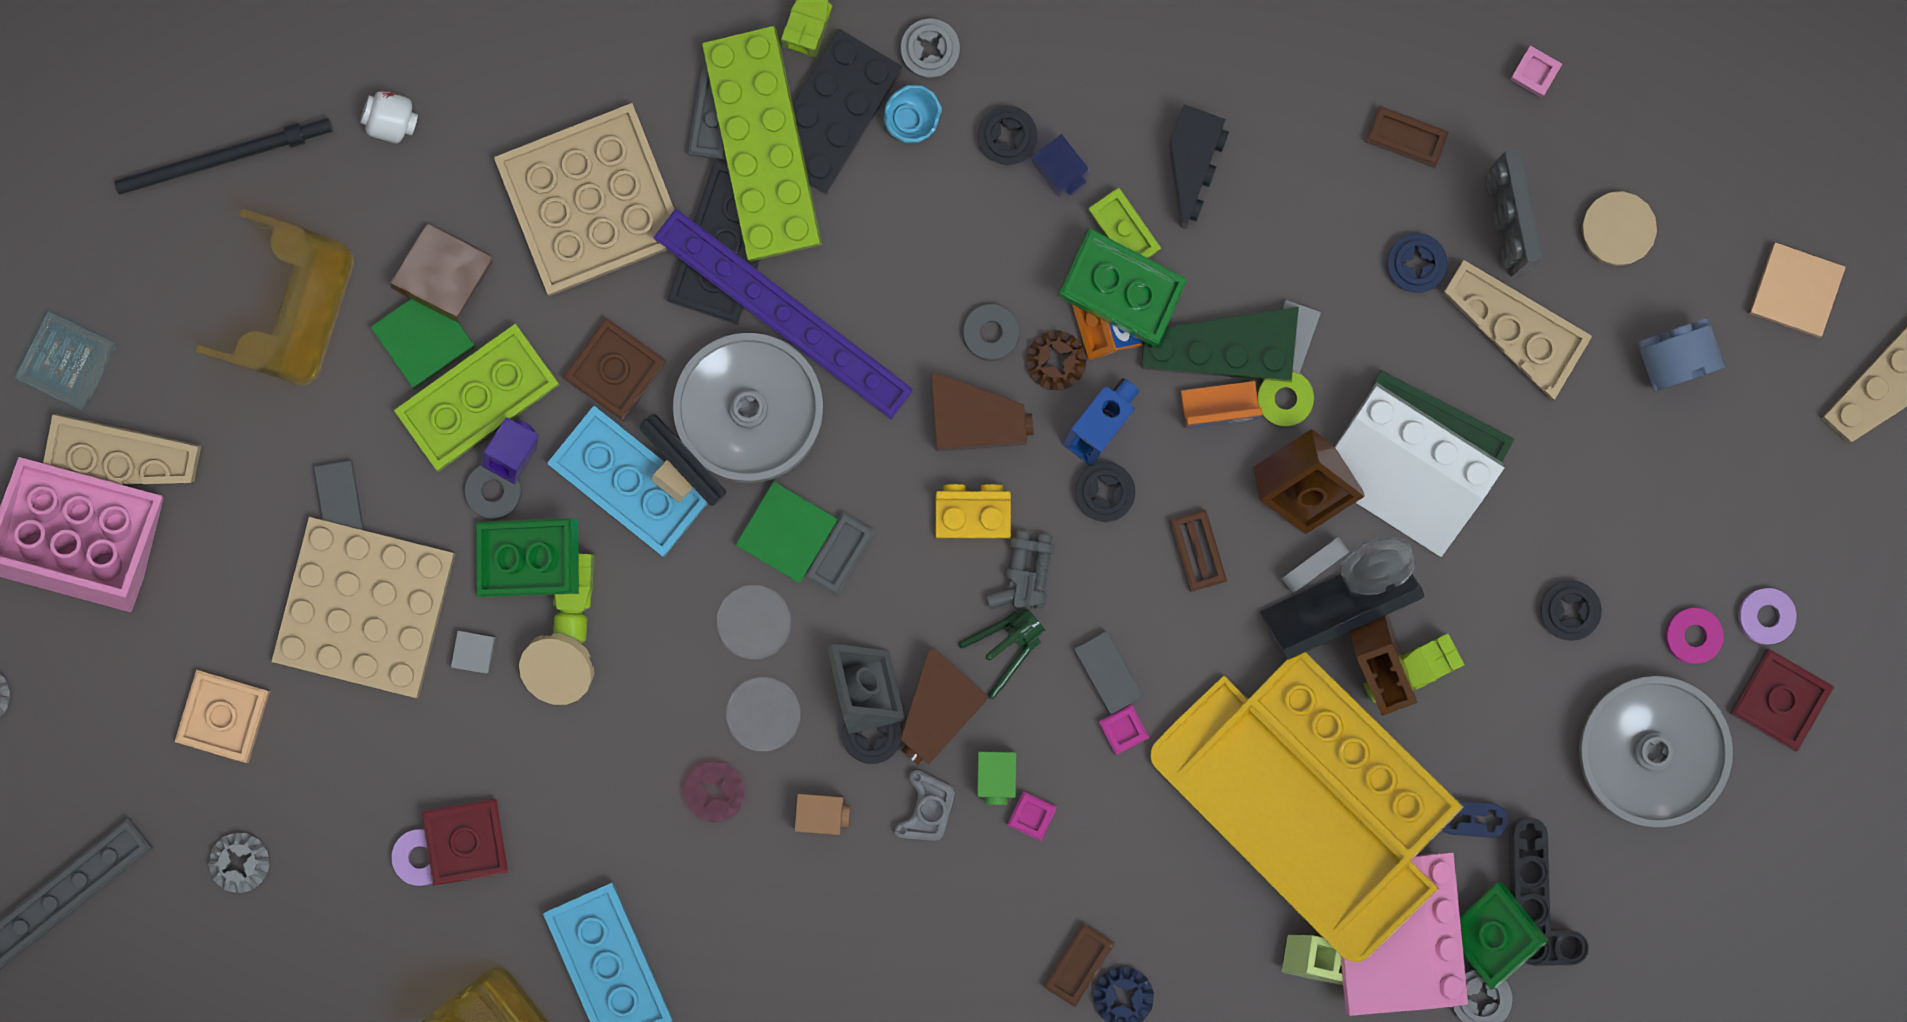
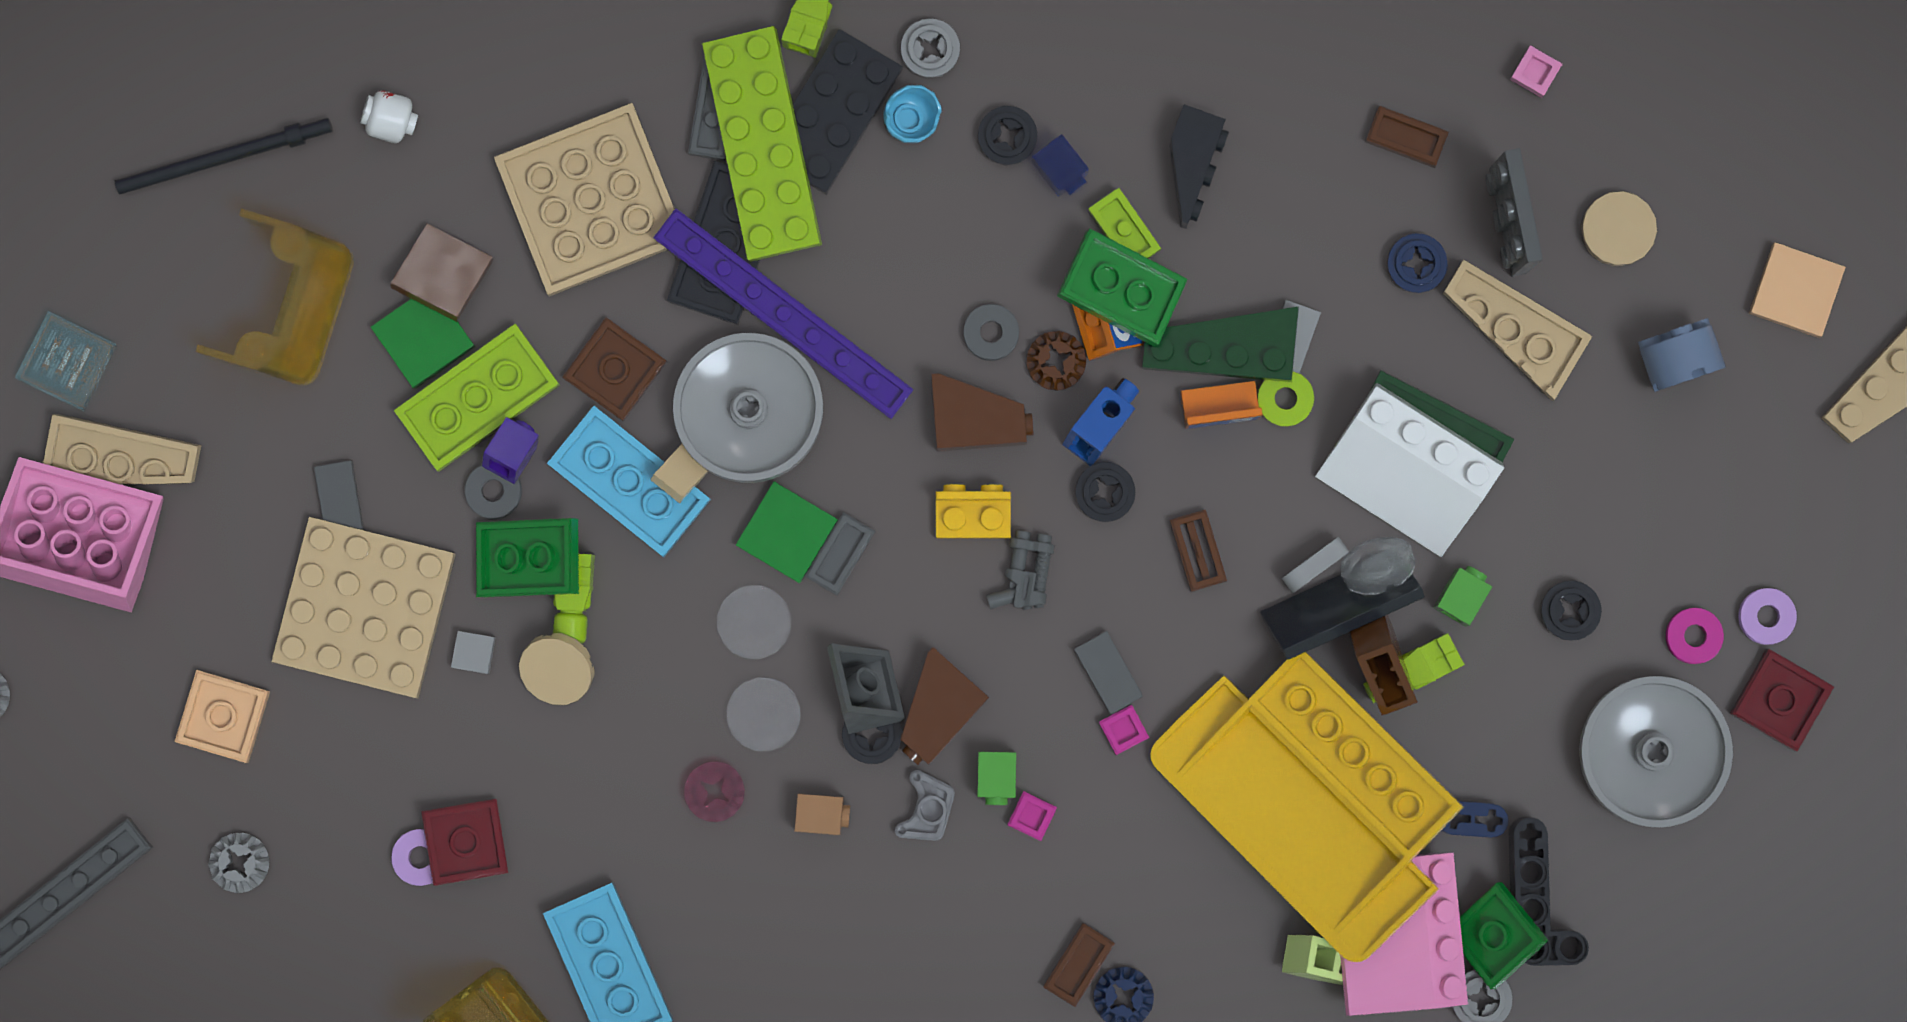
(682, 459): black axle -> none
(1023, 630): dark green plant -> none
(1307, 482): reddish brown slope -> none
(1463, 595): none -> bright green brick

